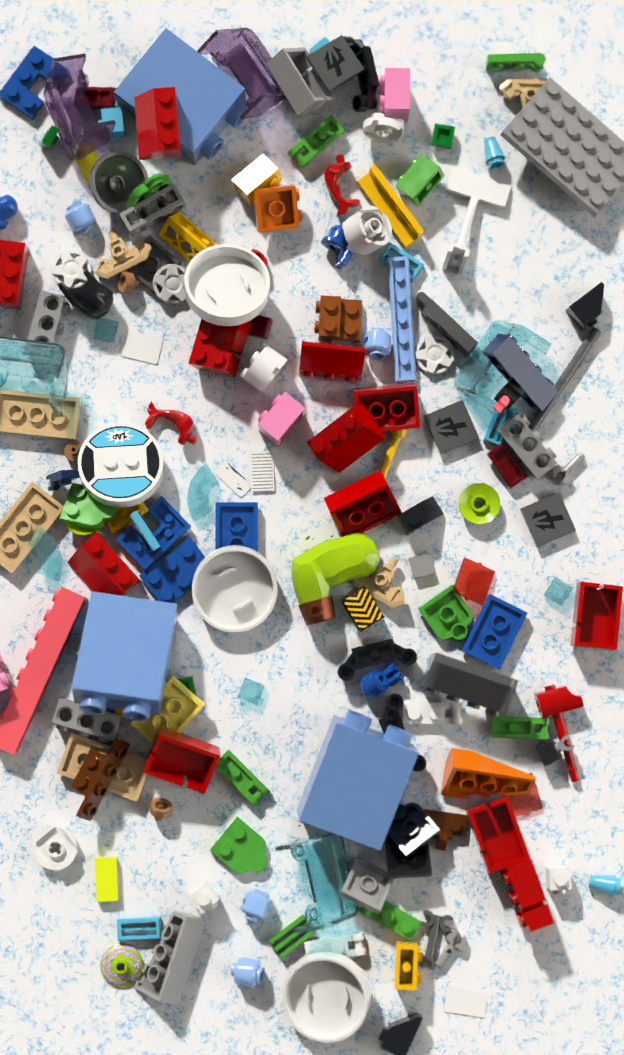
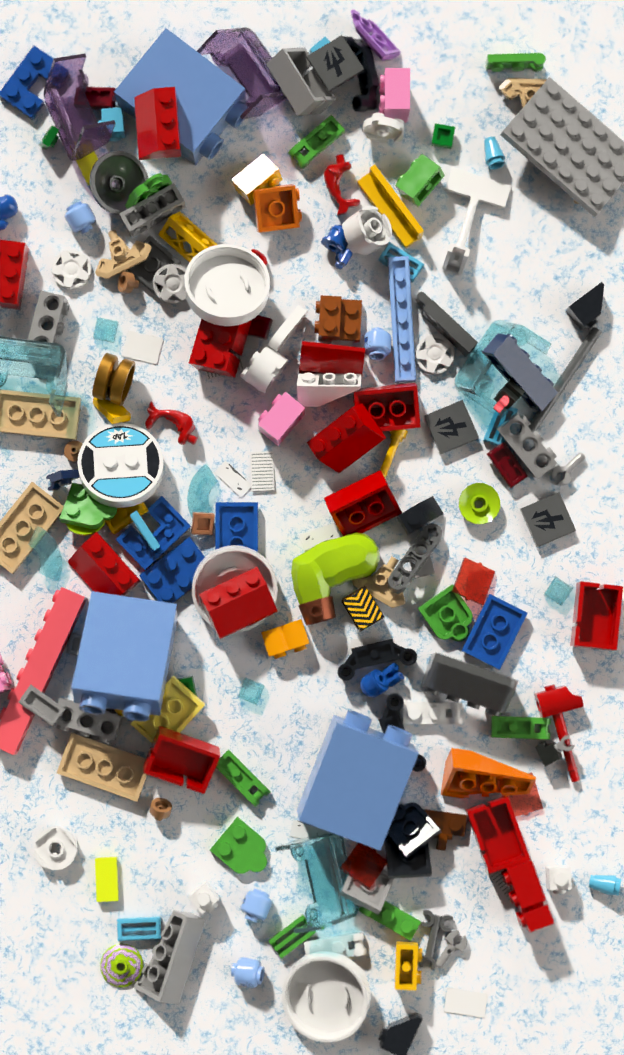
(42, 705): none -> light grey tile
(91, 299): black hair -> none
(97, 775): reddish brown bracket -> none
(111, 411): none -> yellow tile
(113, 379): none -> pearl gold wheel
(202, 523): none -> nougat tile
(238, 603): none -> red slope
(285, 638): none -> light orange brick
(287, 328): none -> white beam
(319, 389): none -> white slope
(364, 865): none -> clear red piece
(374, 37): none -> medium lavender tile
(416, 559): none -> dark grey beam

